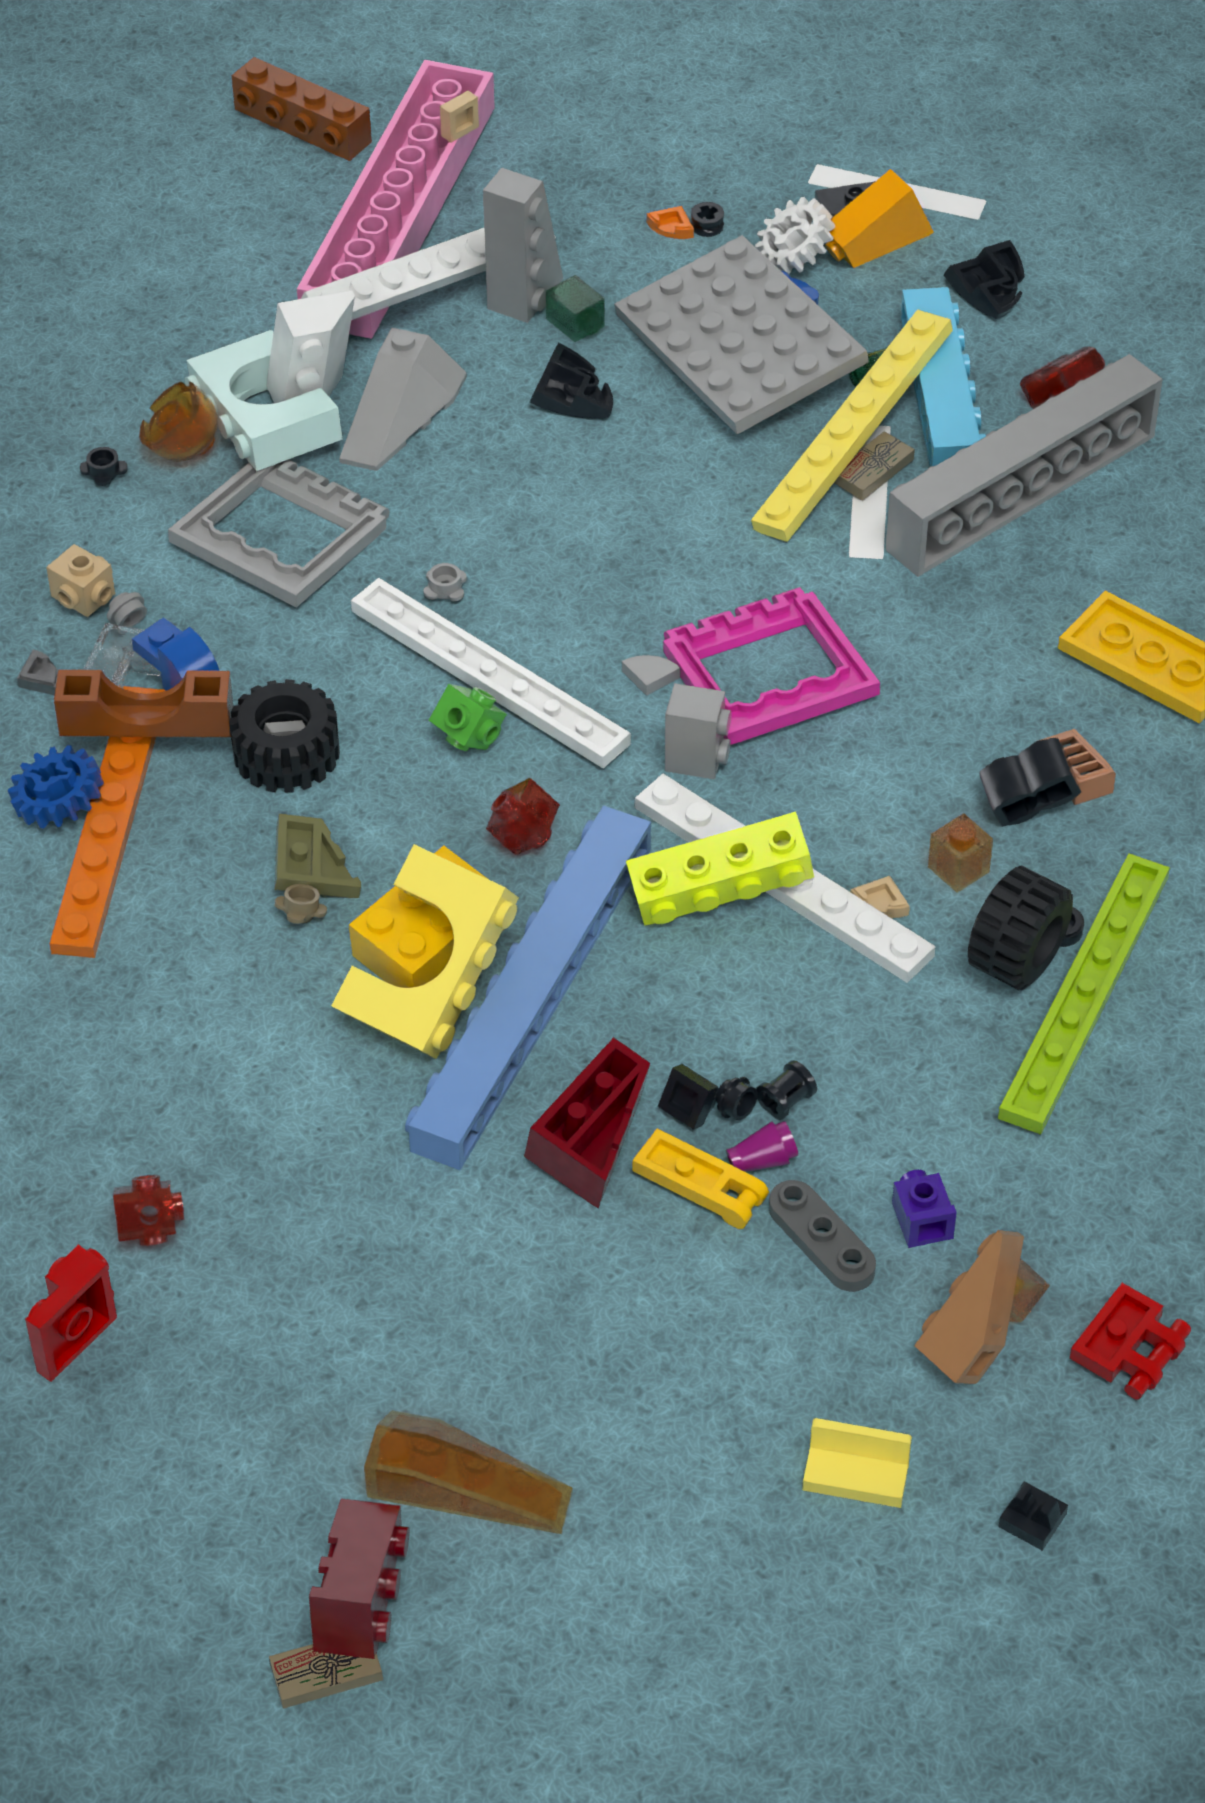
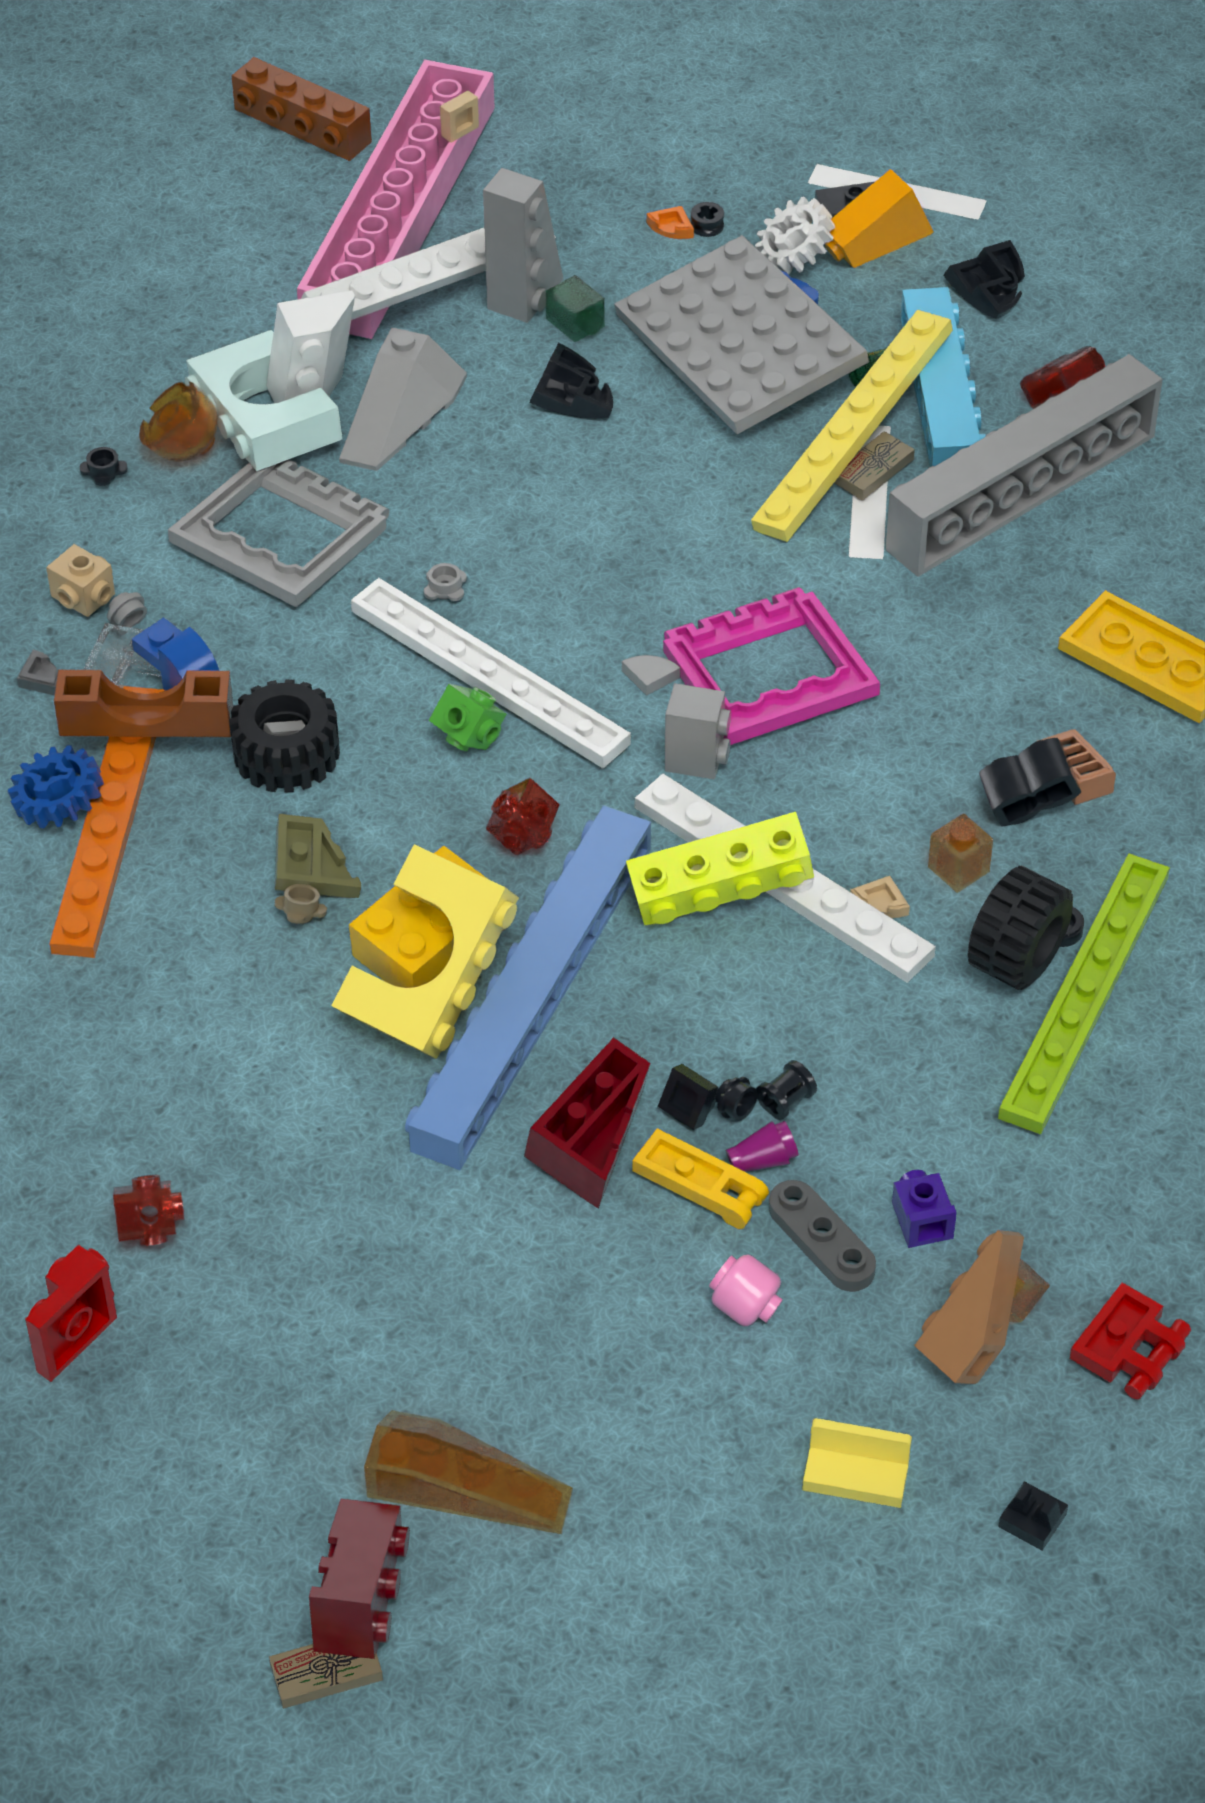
(746, 1290): none -> bright pink head

